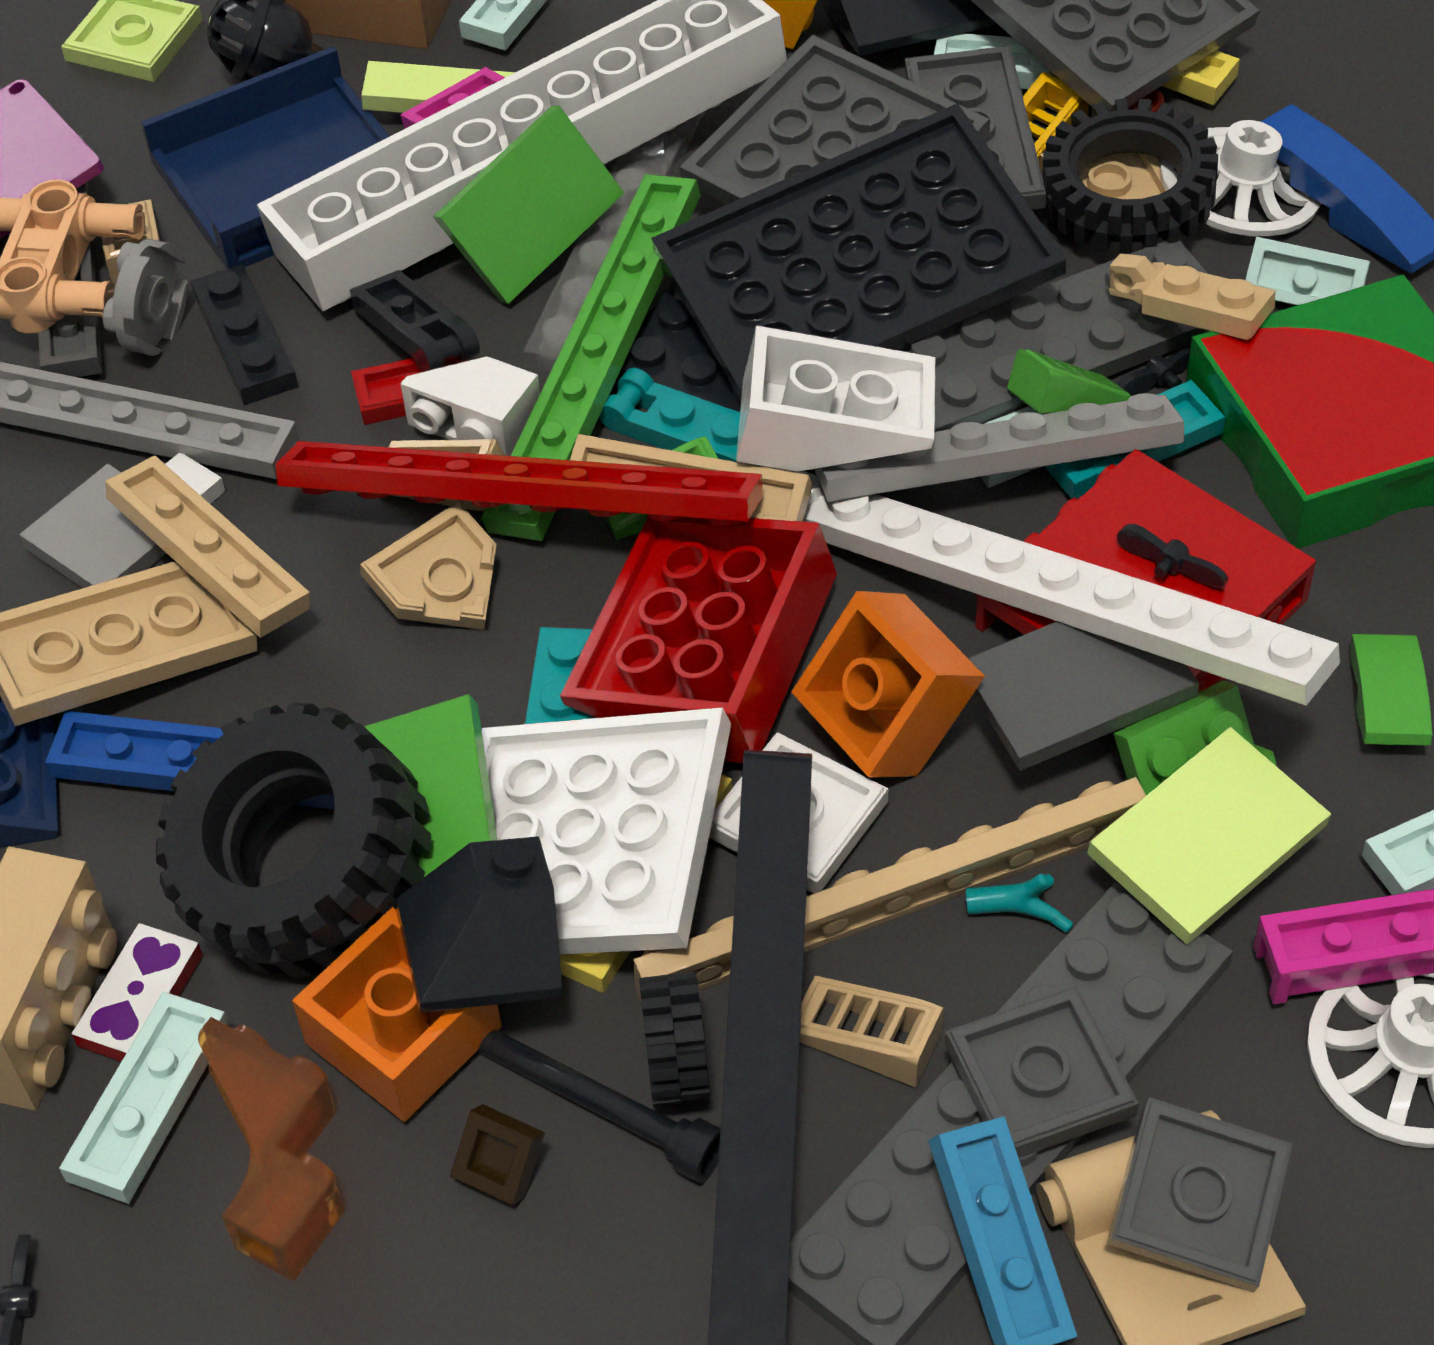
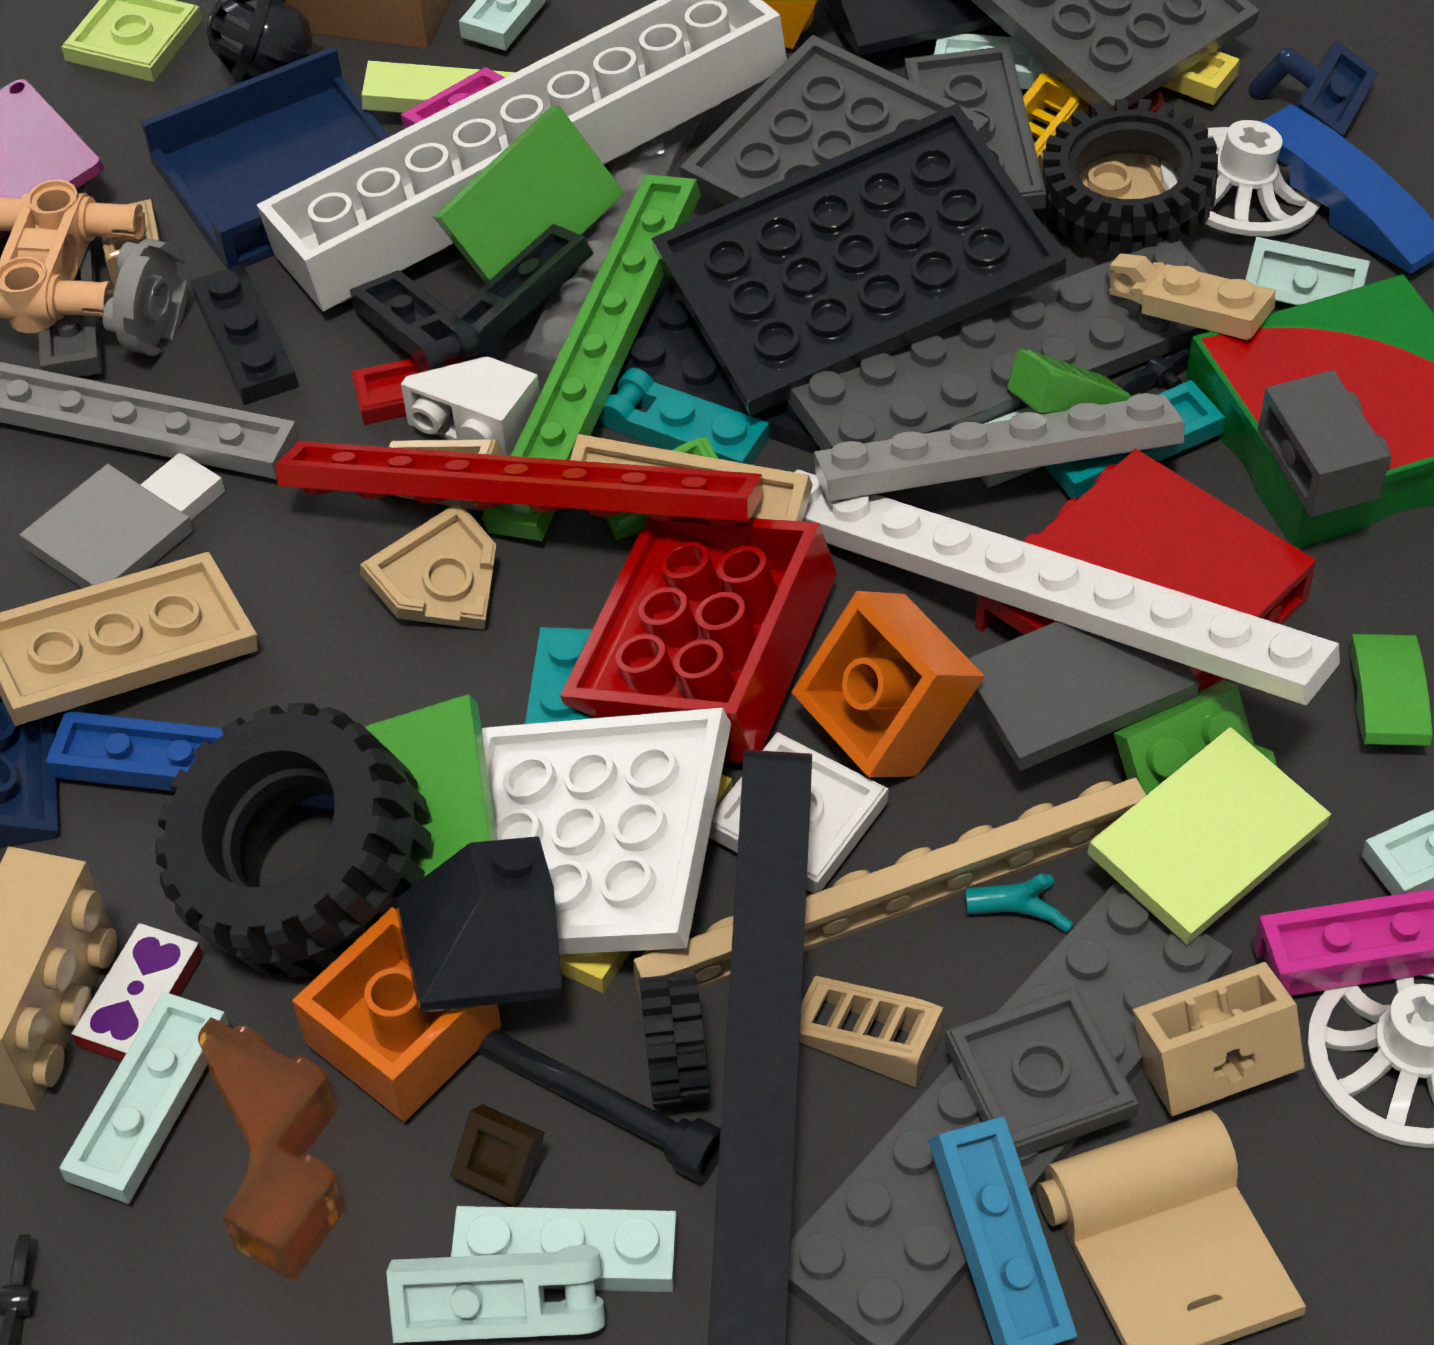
(208, 546): tan plate -> none
(494, 1296): none -> light aqua plate
(522, 285): none -> black plate
(633, 1245): none -> light aqua plate
(831, 402): white slope -> none
(1170, 556): black piece -> none
(1200, 1194): dark grey tile -> none
(1219, 1038): none -> tan brick
(1323, 443): none -> dark grey brick
(1332, 88): none -> dark blue plate

